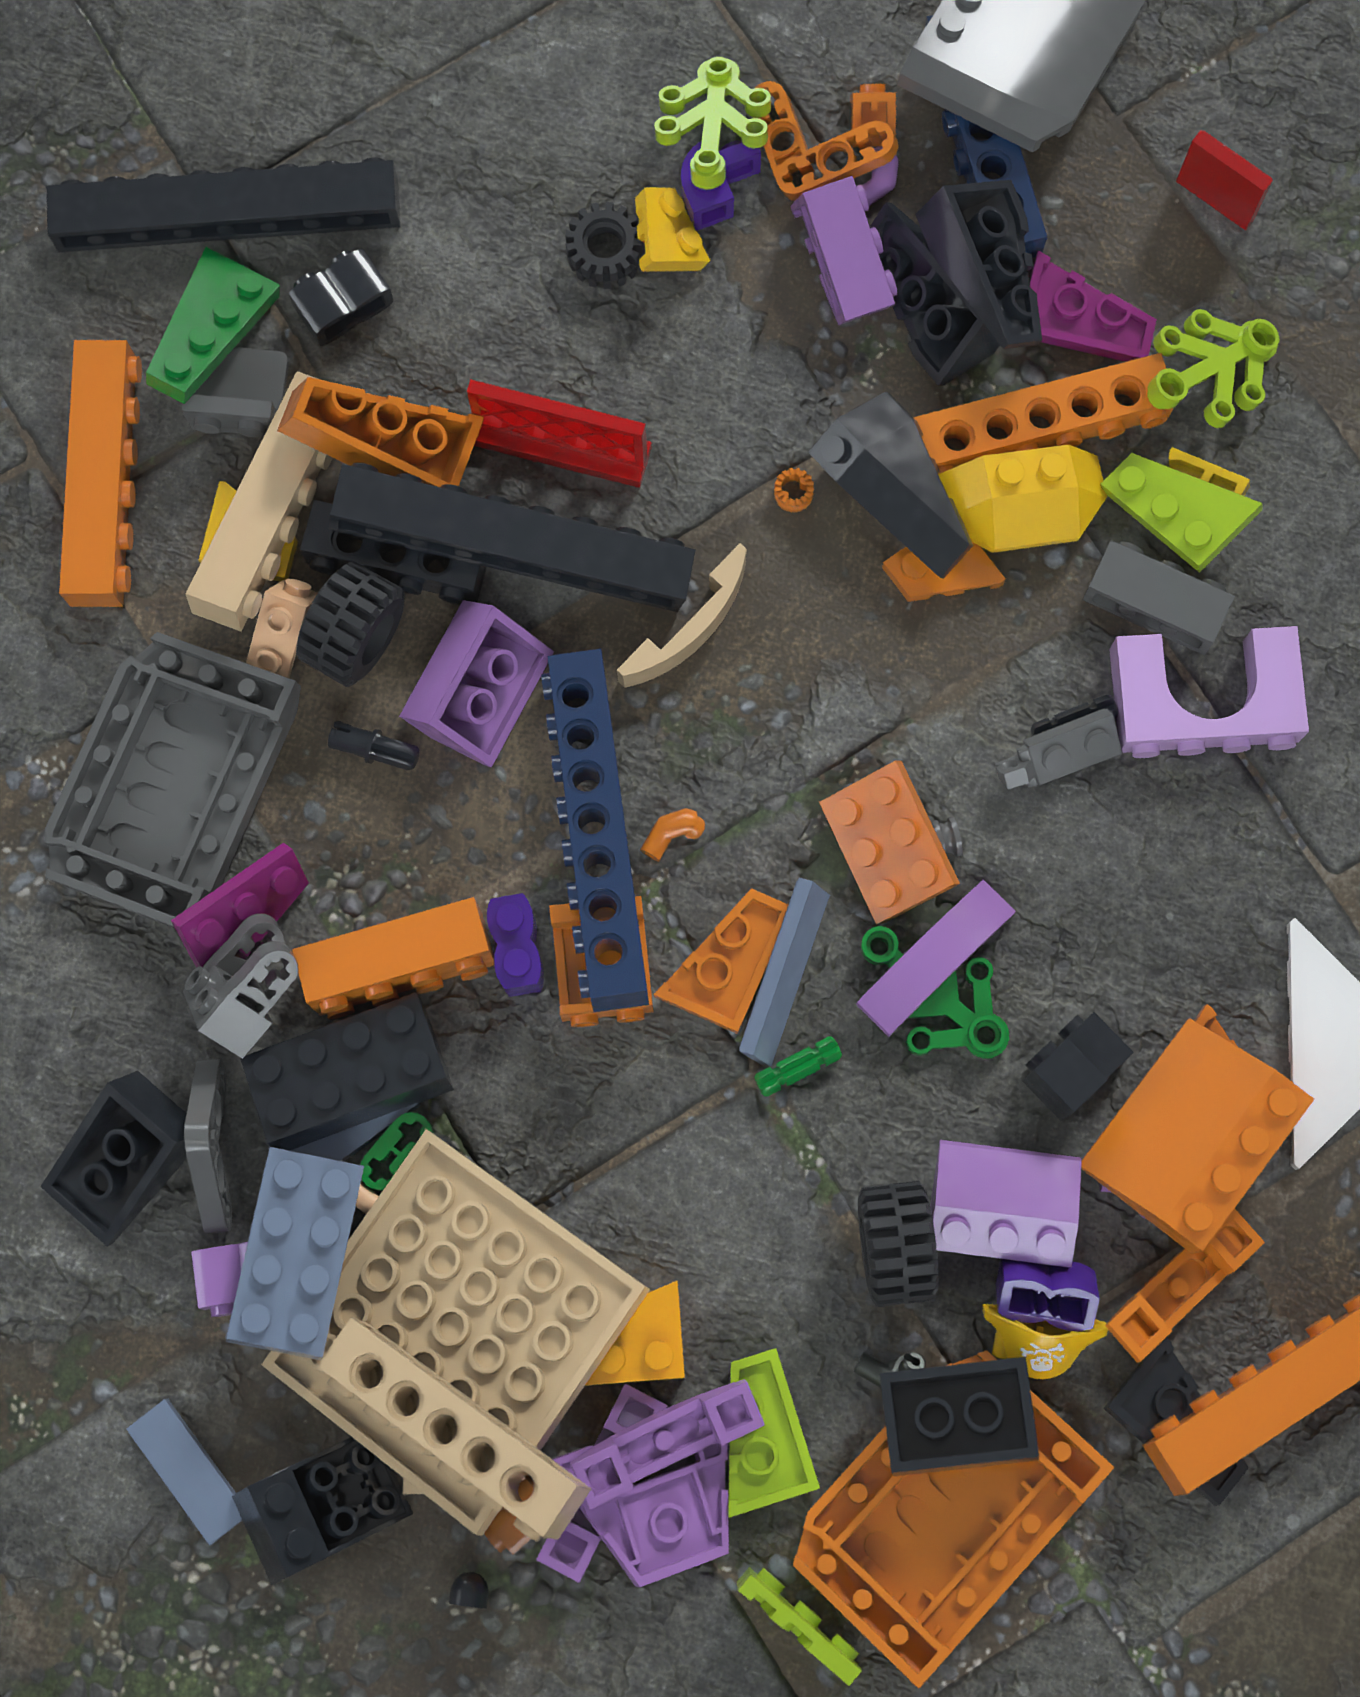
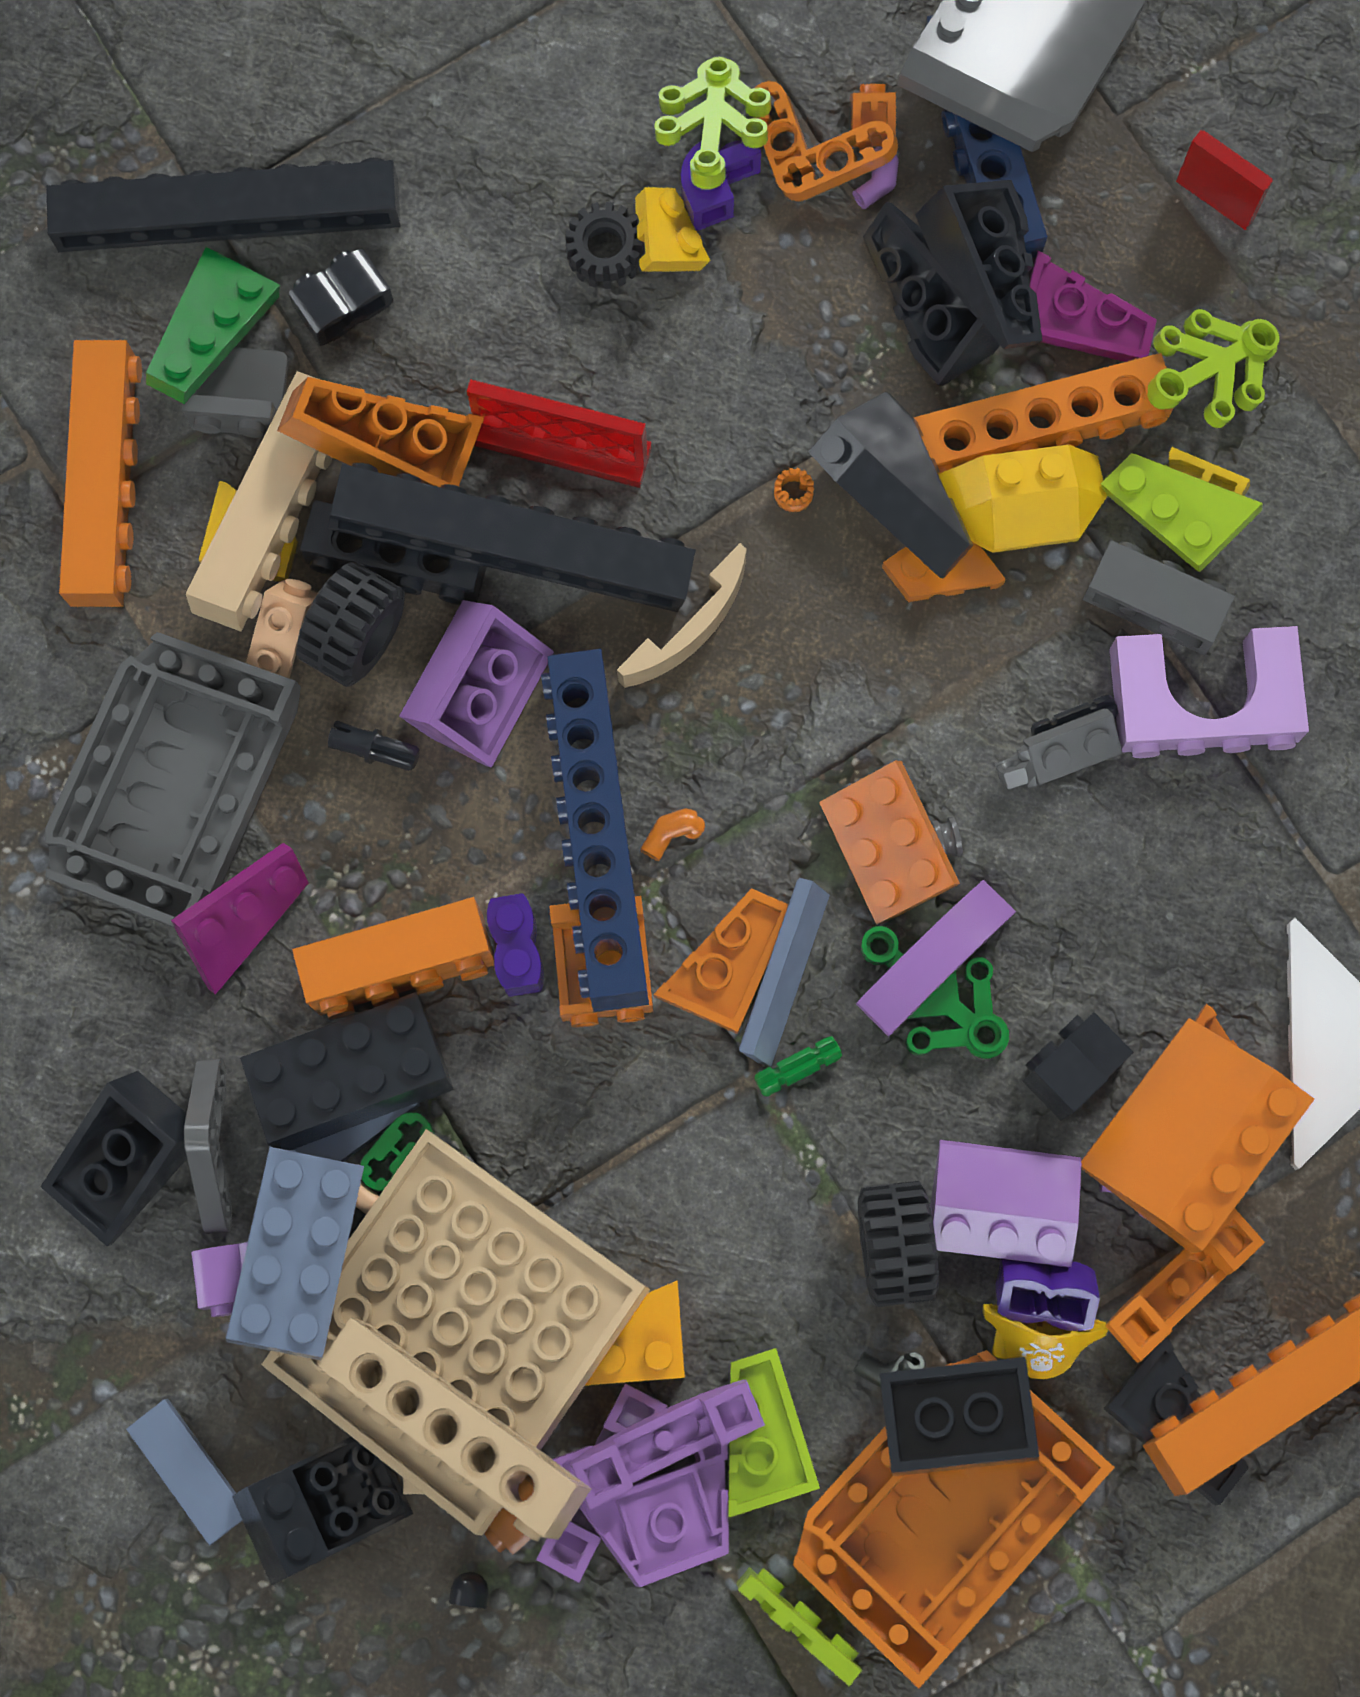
(225, 993): dark grey brick -> none
(846, 249): medium lavender wedge -> none

